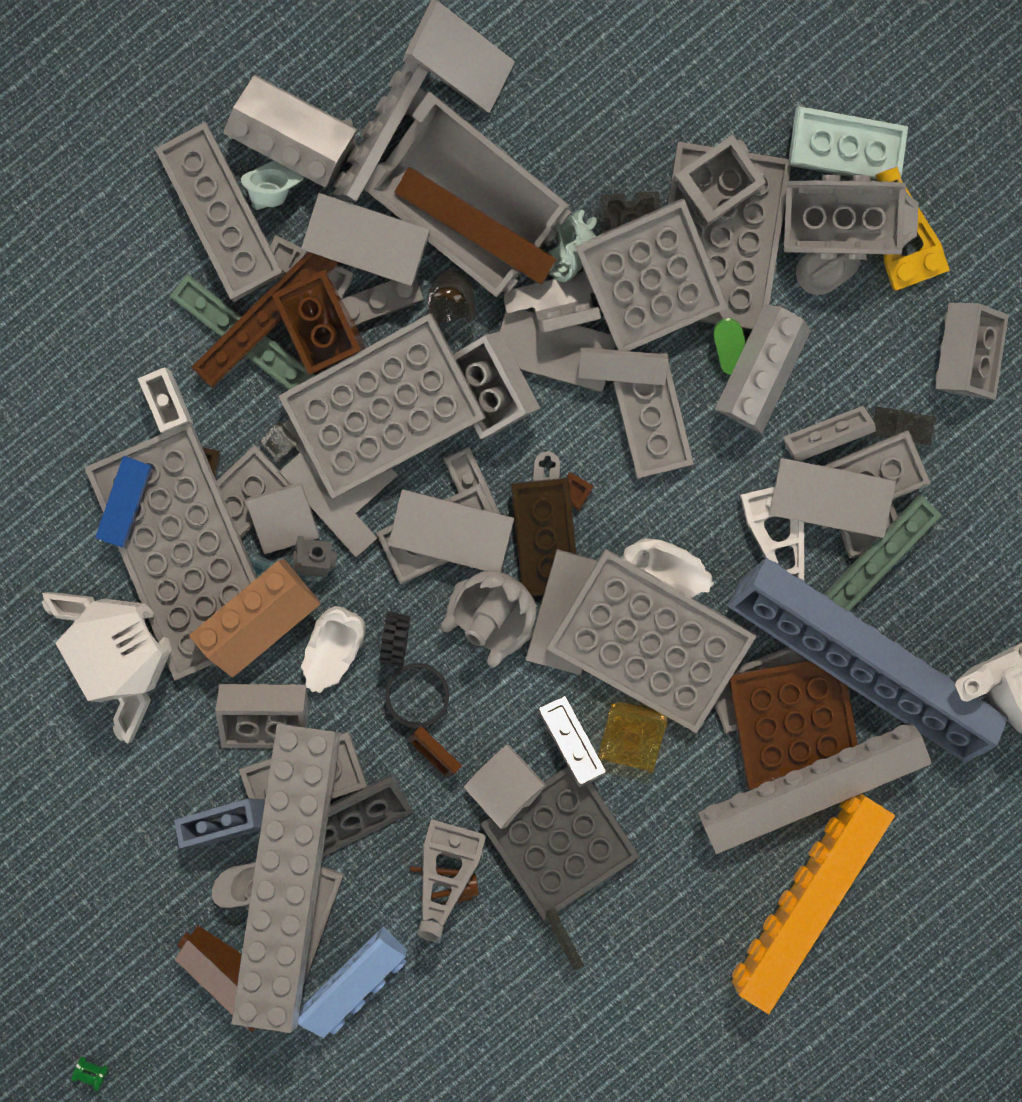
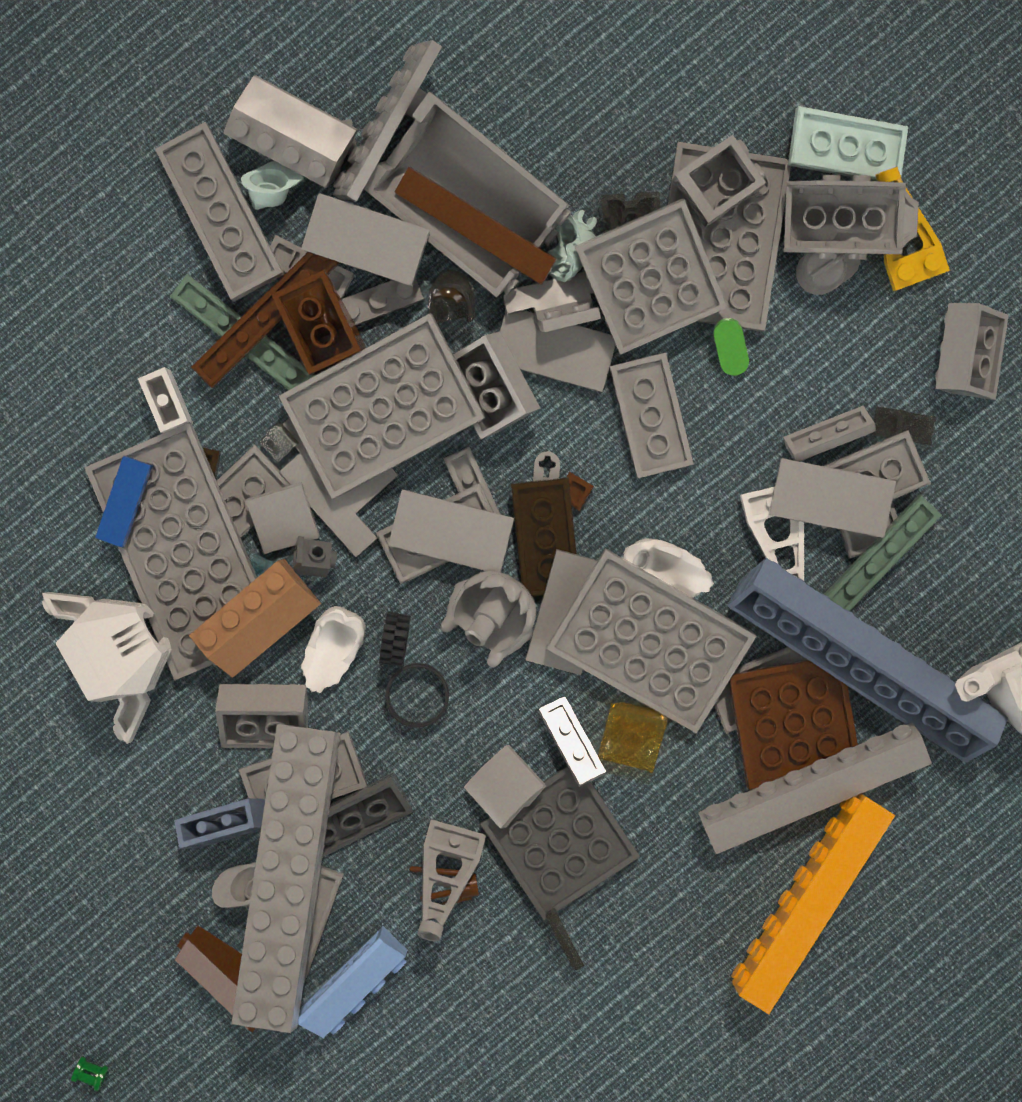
(434, 752): reddish brown tile -> none
(460, 56): light grey tile -> none
(623, 366): light grey tile -> none
(763, 367): light grey slope -> none

